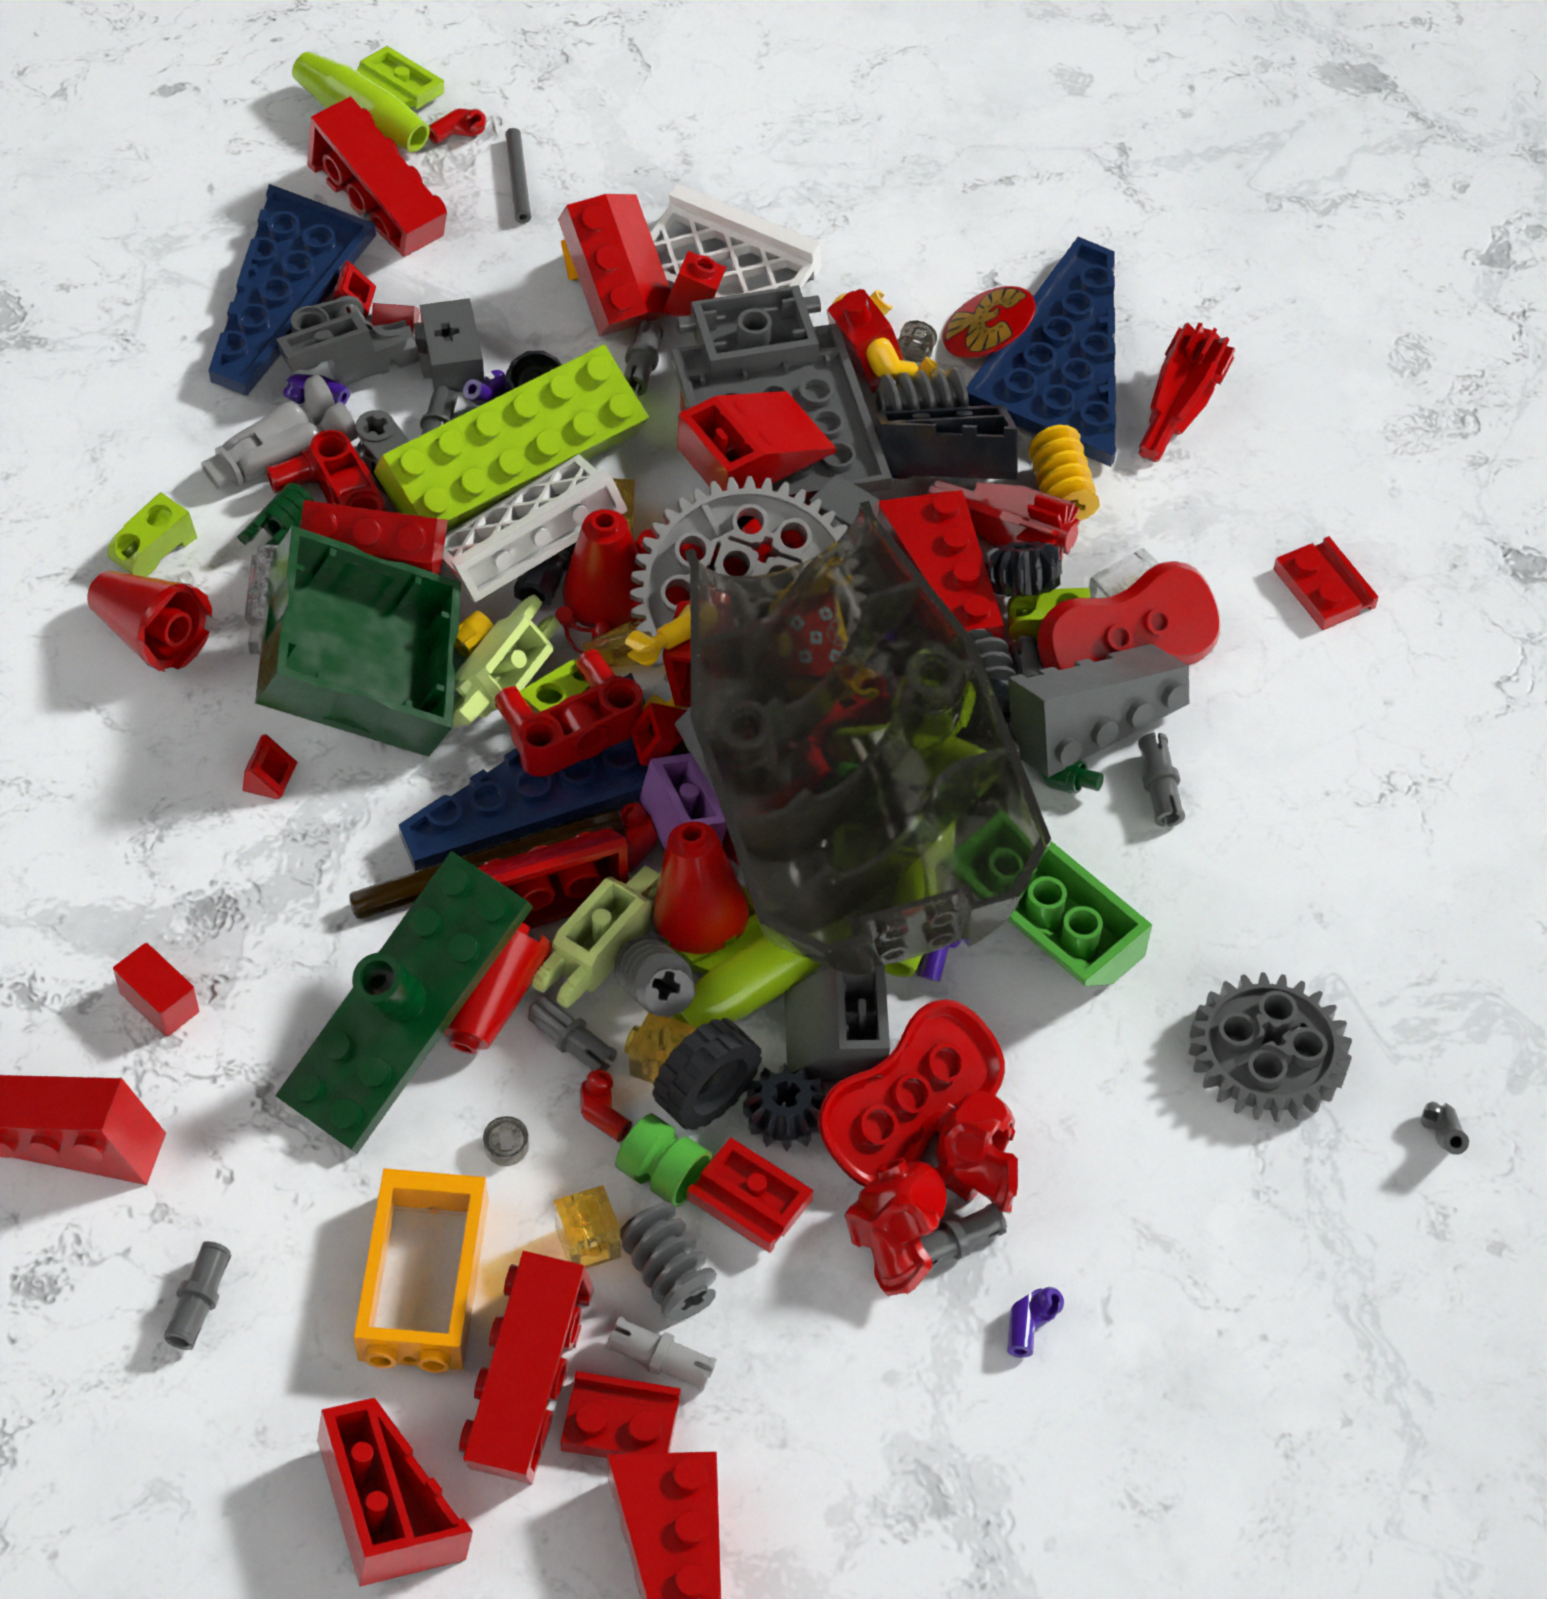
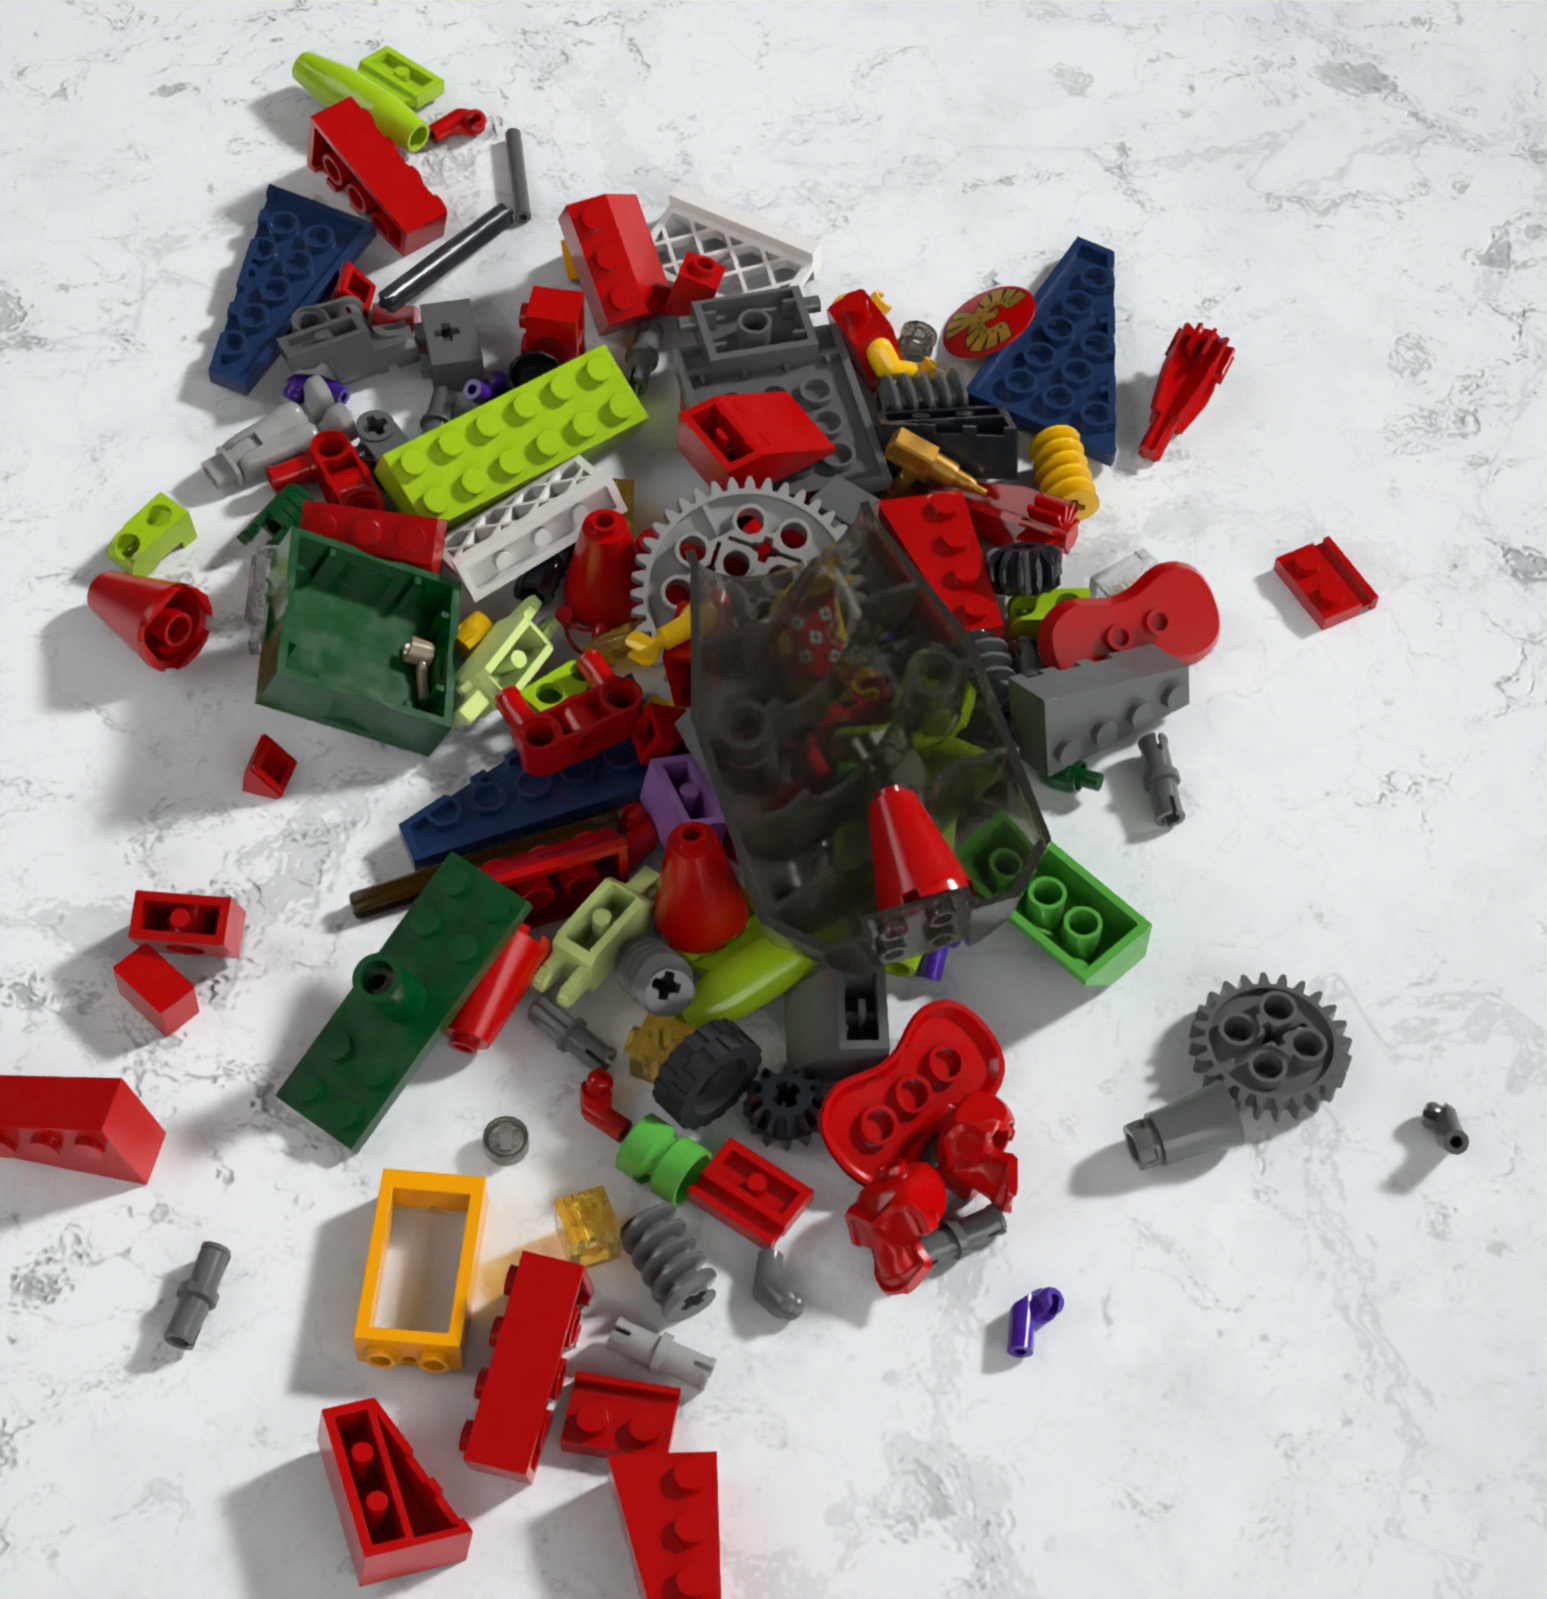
(187, 924): none -> red brick
(419, 653): none -> dark tan hand
(445, 258): none -> black axle
(554, 323): none -> red brick
(772, 1291): none -> dark grey arm
(909, 851): none -> red cone
(923, 461): none -> pearl gold piece
(1185, 1128): none -> dark grey plant

